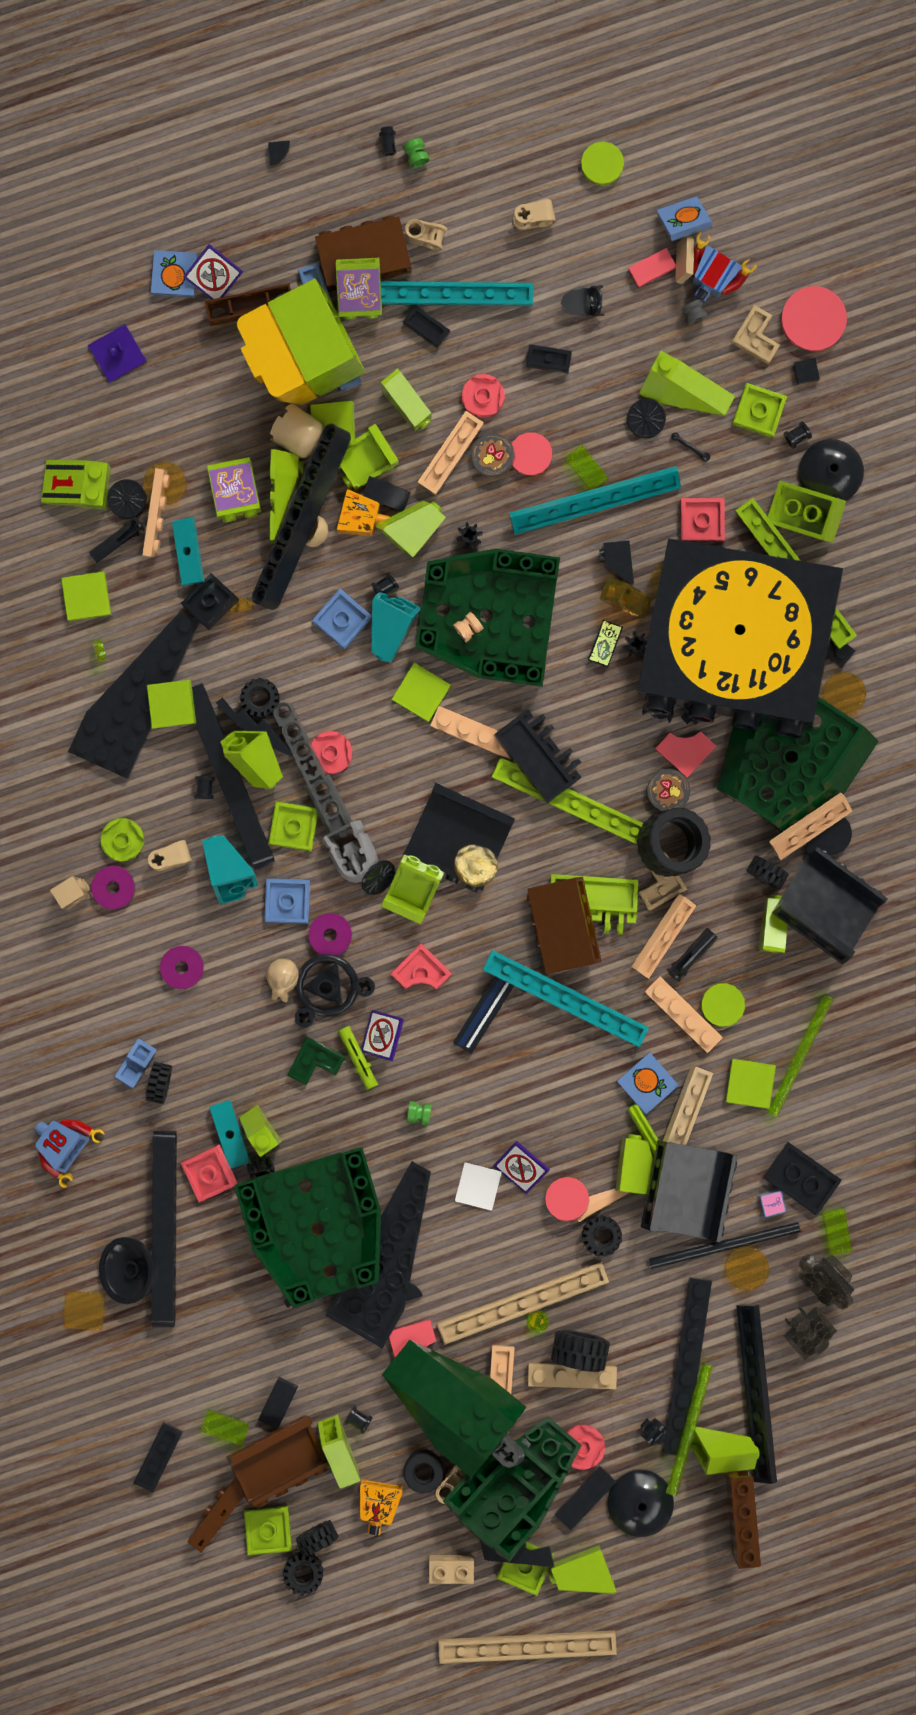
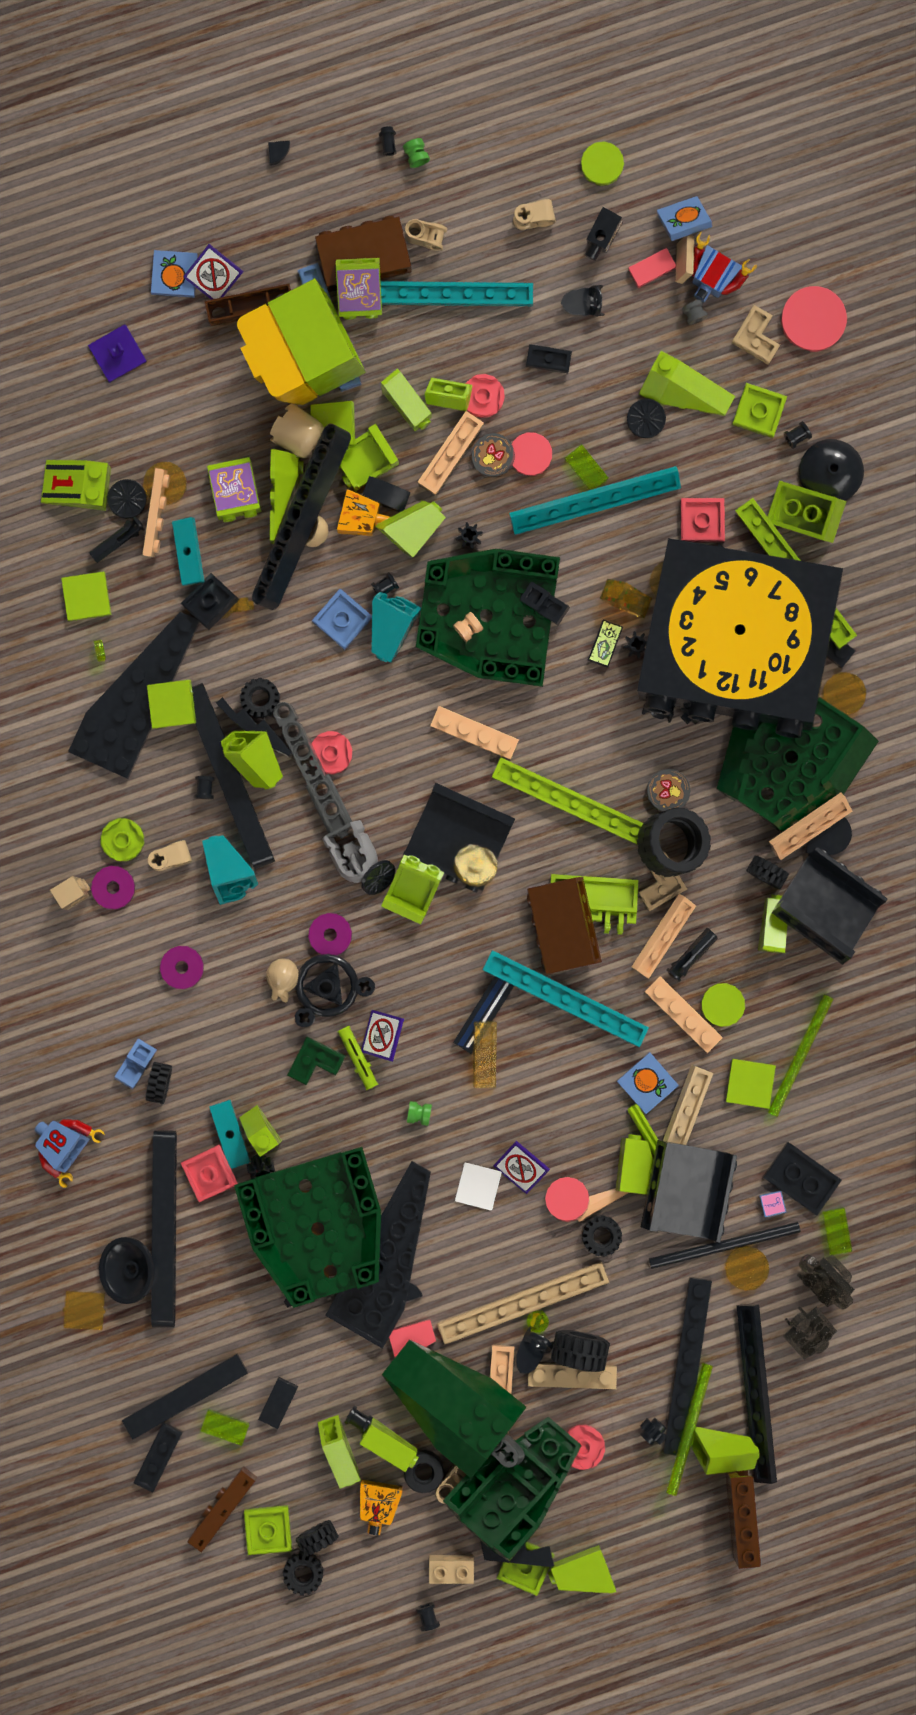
(185, 1396): none -> black tile
(278, 1462): reddish brown panel -> none
(287, 901): medium blue tile -> none
(293, 826): lime tile -> none
(389, 1445): none -> lime slope
(421, 692): lime tile -> none
(421, 967): coral tile -> none
(426, 326): black tile -> none
(427, 1617): none -> black bush
(448, 394): none -> lime slope
(485, 1054): none -> clear yellow tile
(527, 1647): tan tile -> none
(531, 1351): none -> black piece
(536, 757): black hinge -> none
(544, 603): none -> black slope
(585, 1497): black tile -> none
(606, 224): none -> black torso
(618, 560): black slope -> none
(636, 1488): black dish -> none
(685, 753): coral tile -> none
(705, 456): black hinge -> none
(806, 371): black tile -> none

